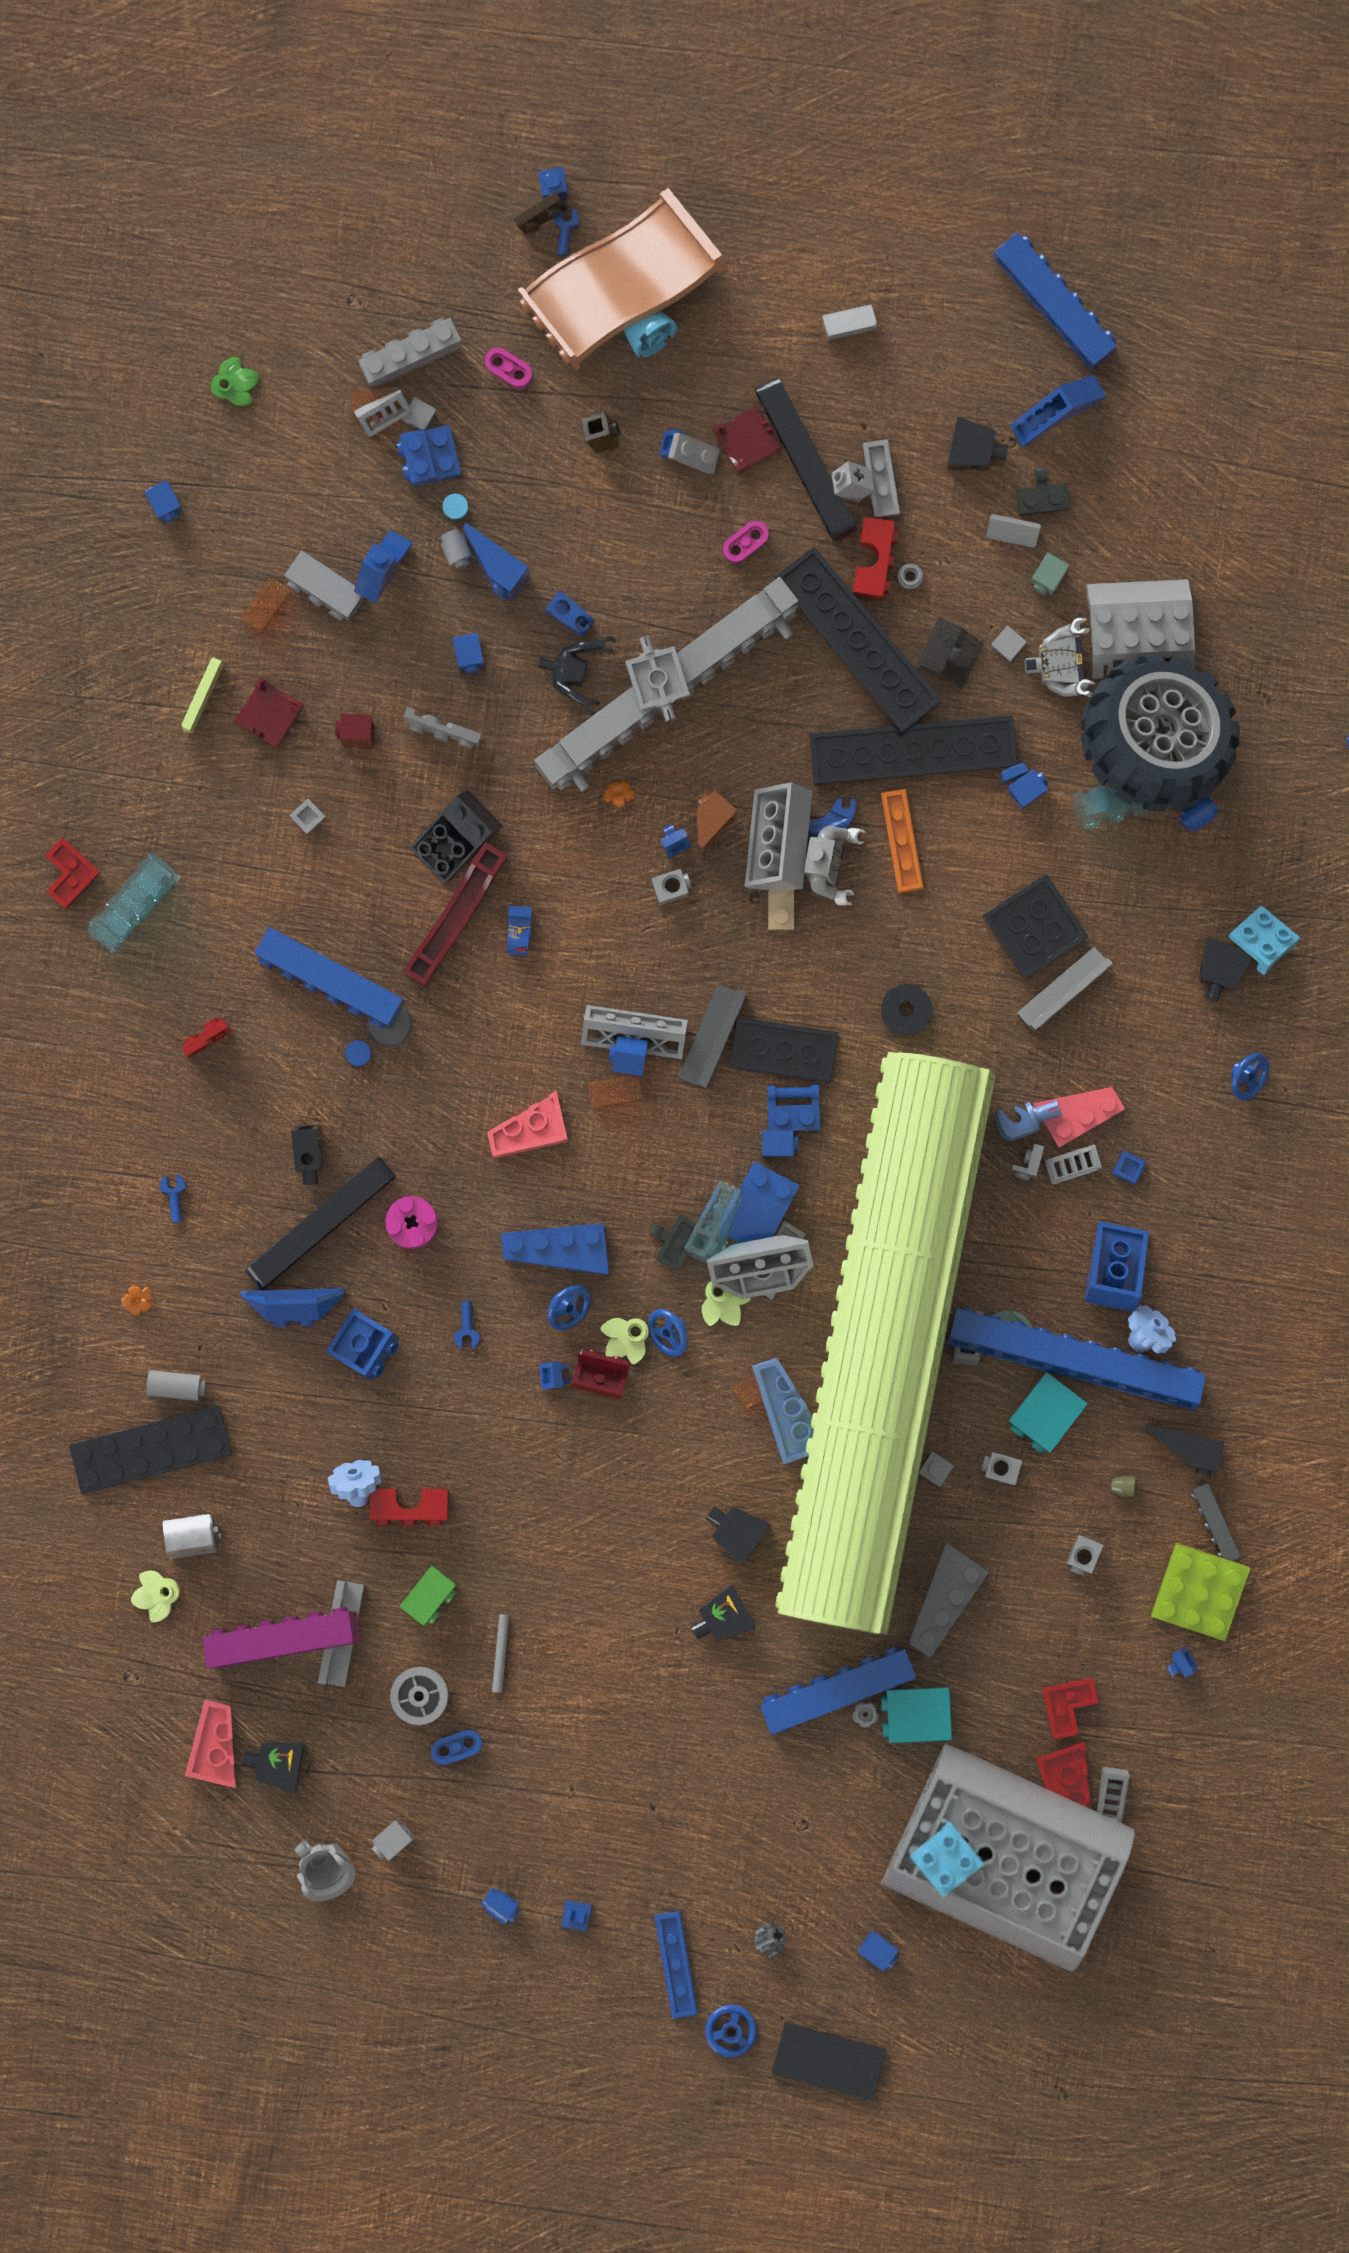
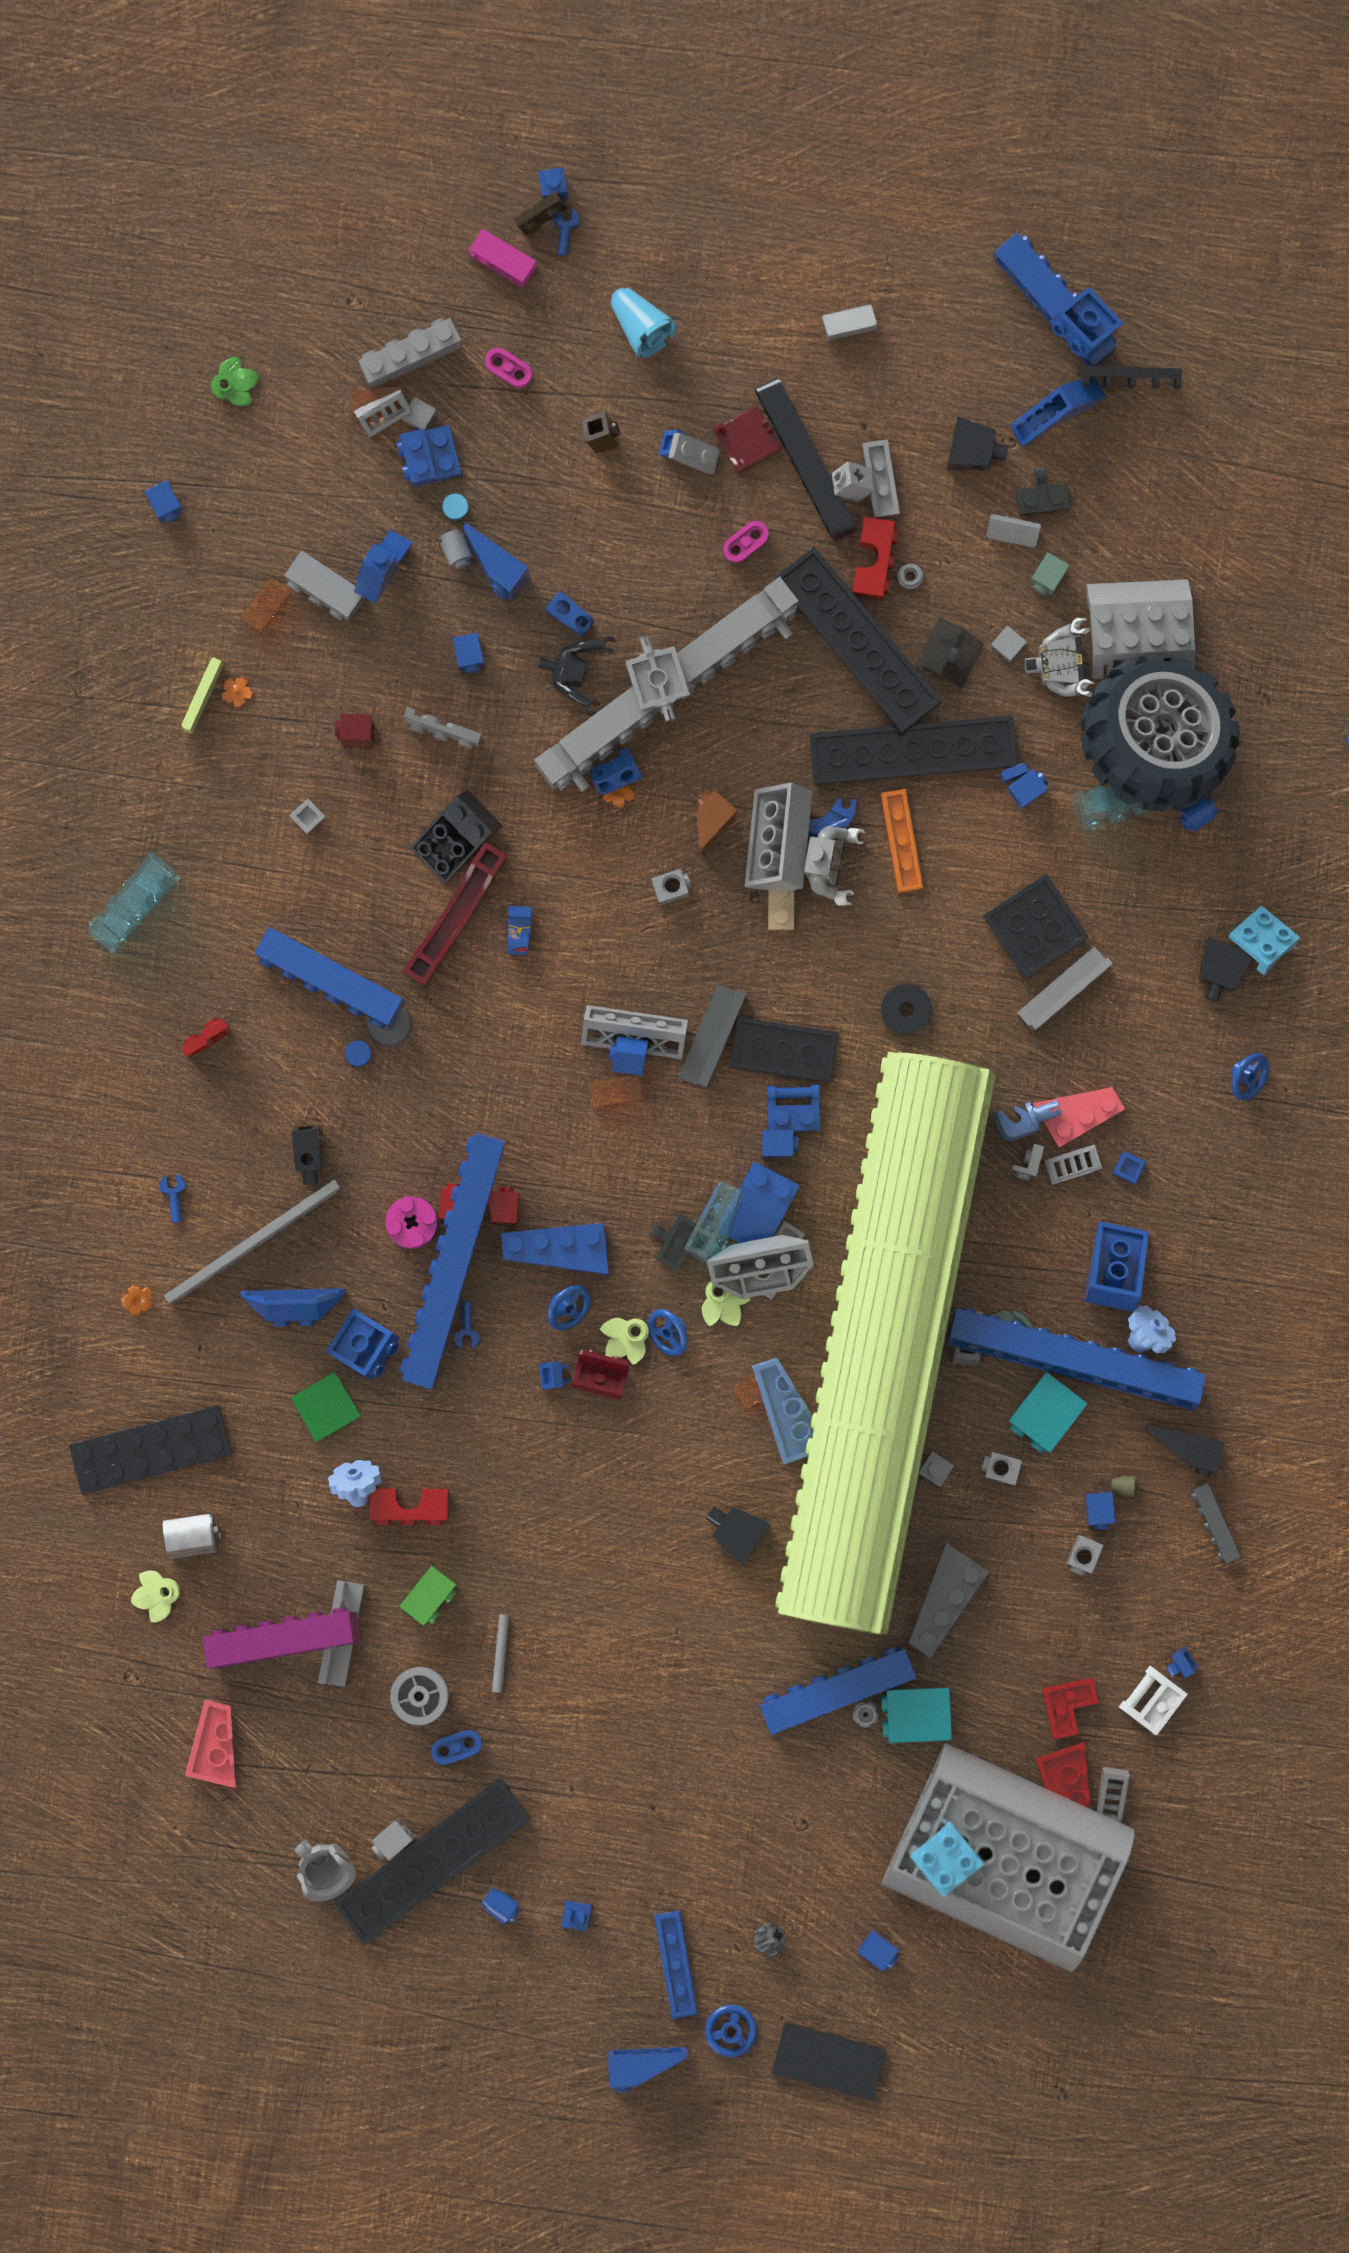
(76, 876): red plate -> none
(175, 1385): light grey brick -> none
(236, 692): none -> orange plant
(252, 1242): none -> light grey tile
(269, 713): dark red piece -> none
(277, 1764): black torso -> none
(320, 1223): black beam -> none
(325, 1407): none -> green tile
(432, 1861): none -> black plate
(453, 1261): none -> blue brick
(501, 1202): none -> red arch
(503, 258): none -> dark pink piece
(532, 1129): coral wing -> none
(615, 773): none -> blue leg
(621, 279): panel -> none
(634, 2066): none -> blue slope
(674, 841): blue tile -> none
(723, 1616): black torso -> none
(1085, 323): none -> blue plate
(1100, 1510): none -> blue brick
(1130, 372): none -> black hinge
(1161, 1704): none -> white plate
(1200, 1591): lime plate -> none

